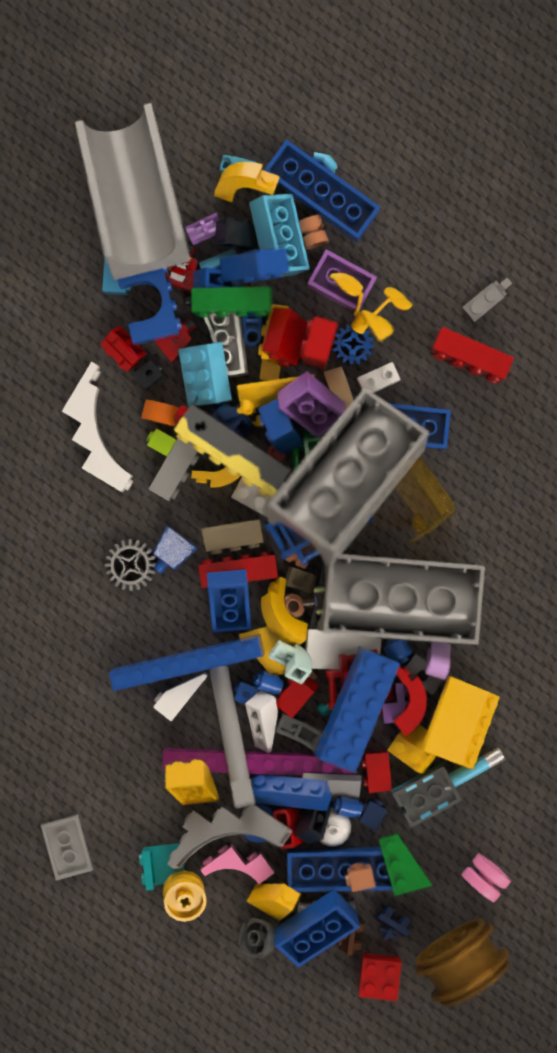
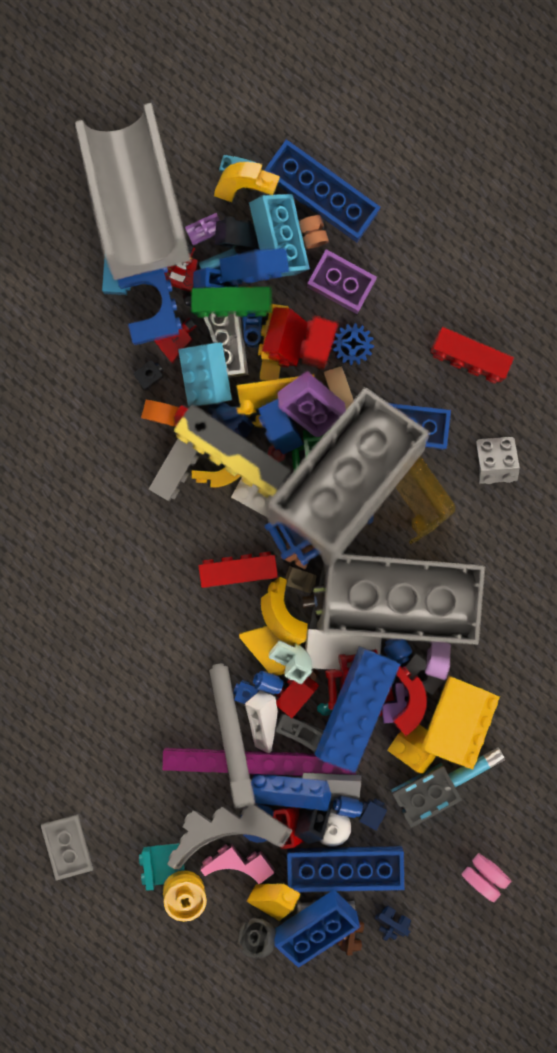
(83, 408): white arch -> none
(121, 348): red brick -> none
(140, 551): light grey gear -> none
(160, 442): lime brick -> none
(172, 550): torso -> none
(176, 697): white slope -> none
(187, 662): blue brick -> none
(191, 782): yellow slope -> none
(229, 600): blue brick -> none
(232, 536): dark tan slope -> none
(294, 605): nougat head -> none
(327, 160): medium azure arm -> none
(360, 877): nougat brick -> none
(363, 319): yellow plant -> none
(377, 771): red brick -> none
(379, 378): white brick -> none
(379, 976): red brick -> none
(401, 866): green wing -> none
(462, 962): pearl gold wheel -> none
(486, 299): light grey hinge -> none
(497, 460): none -> light grey bracket

